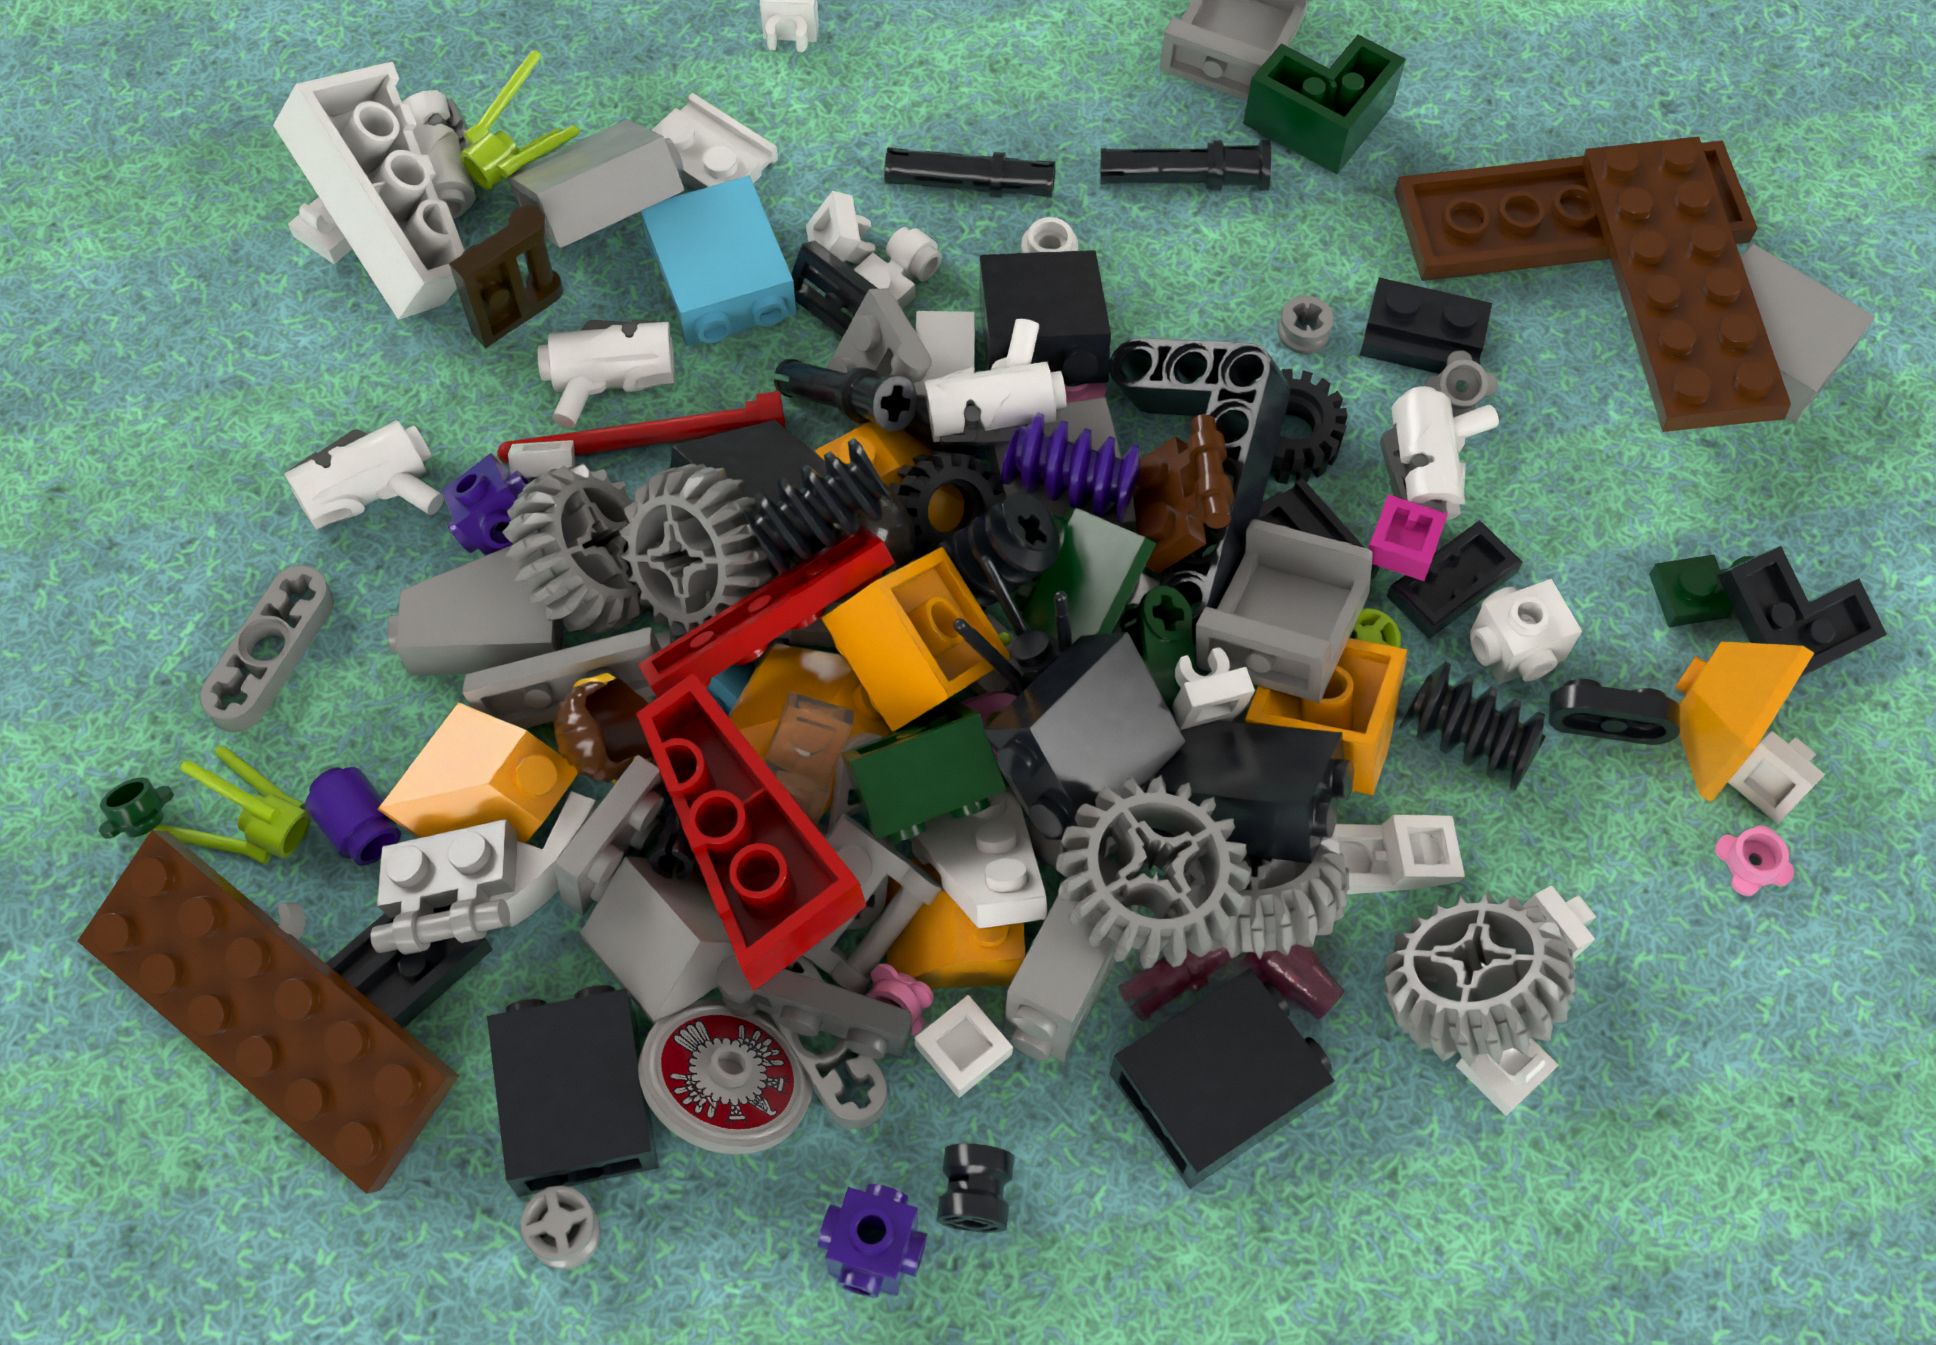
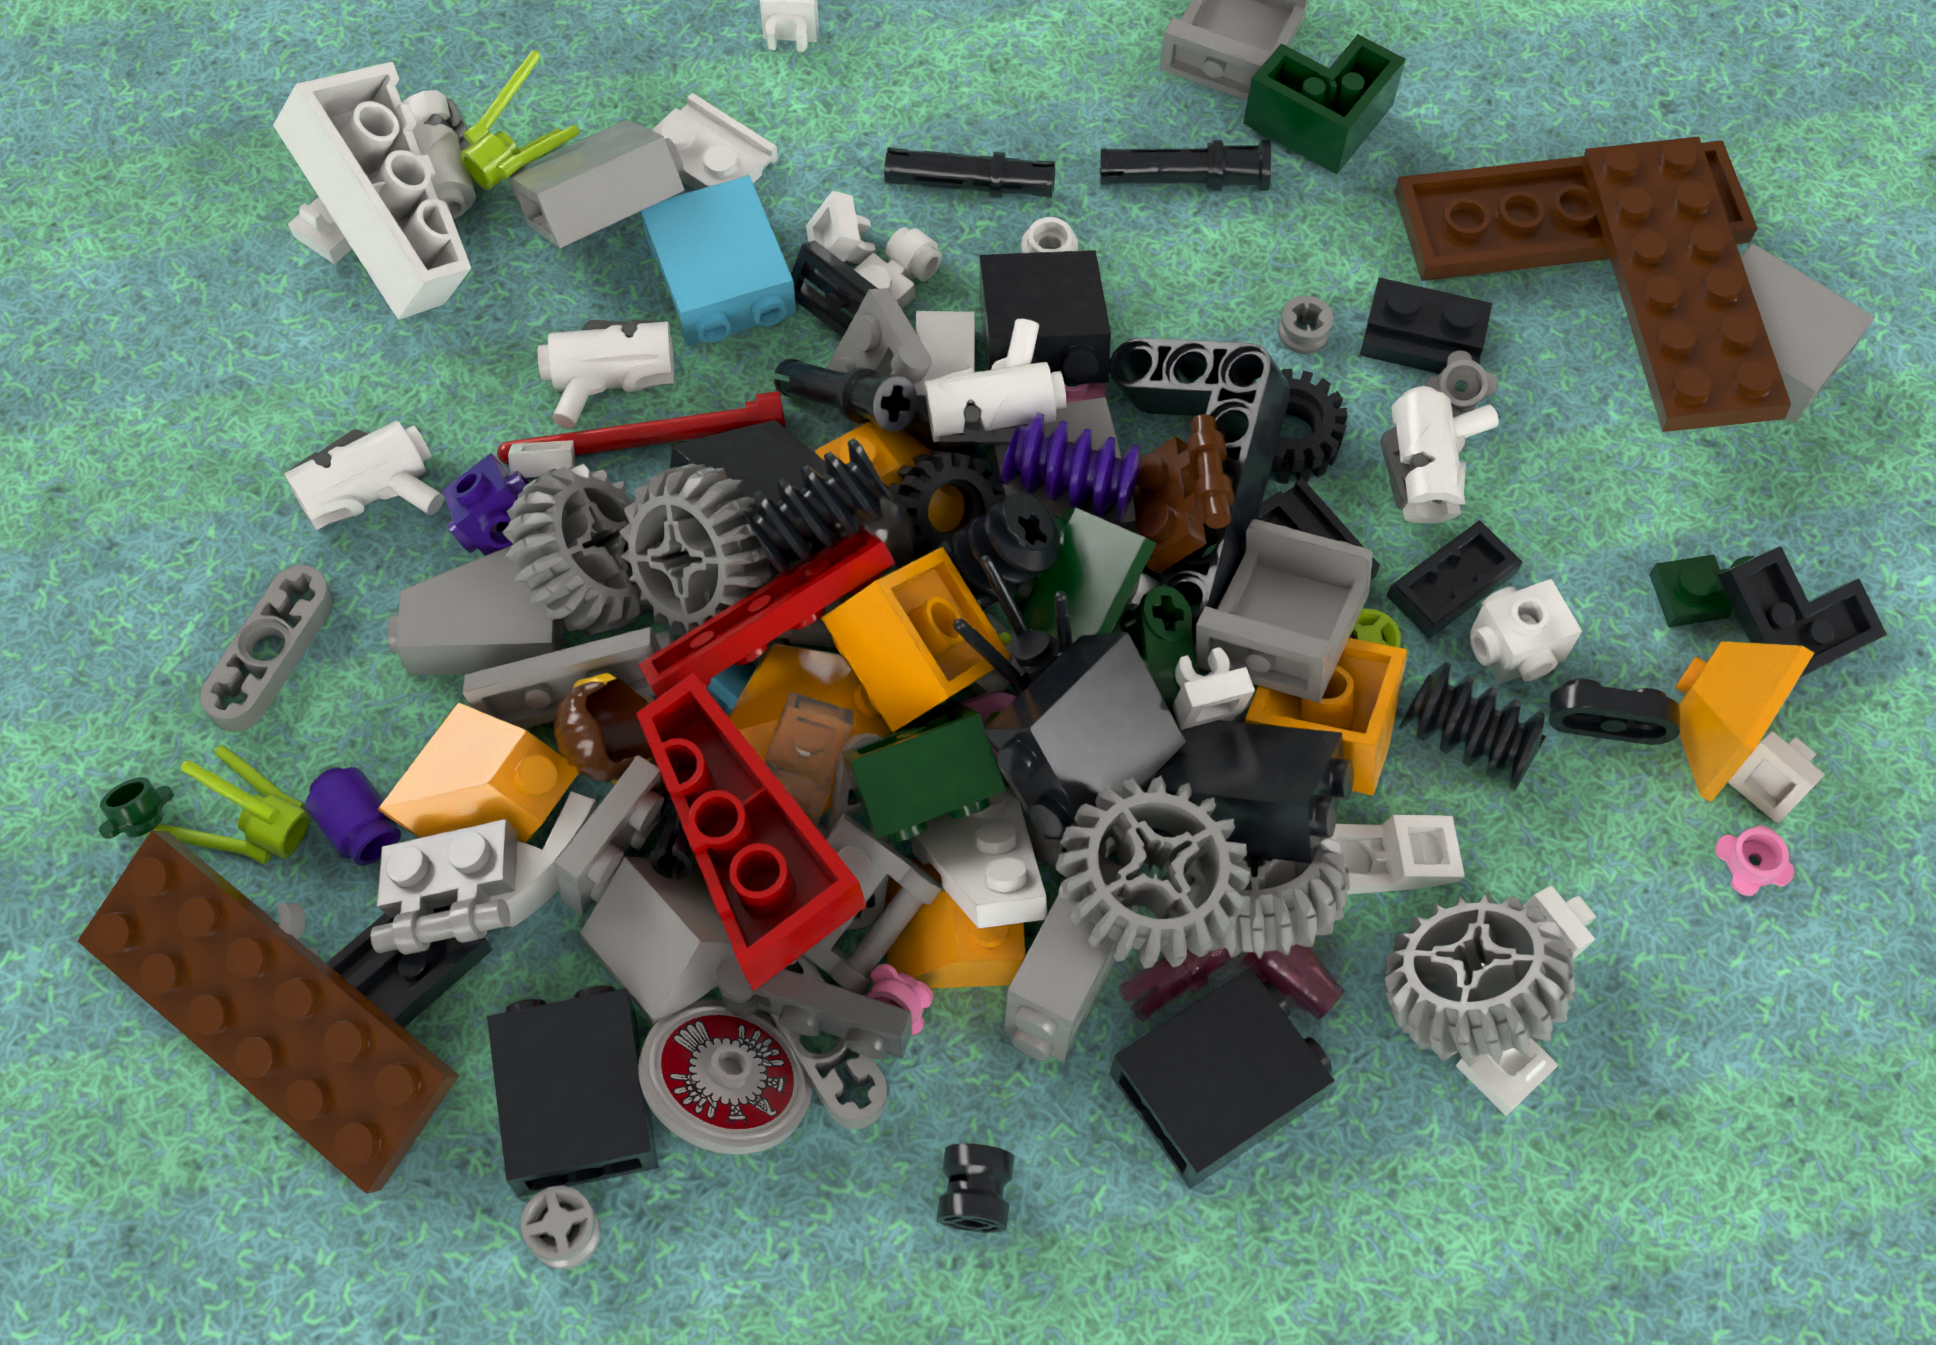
(492, 282): dark brown plate -> none
(878, 1266): dark purple brick -> none
(963, 1046): white tile -> none
(1406, 537): dark pink bracket -> none

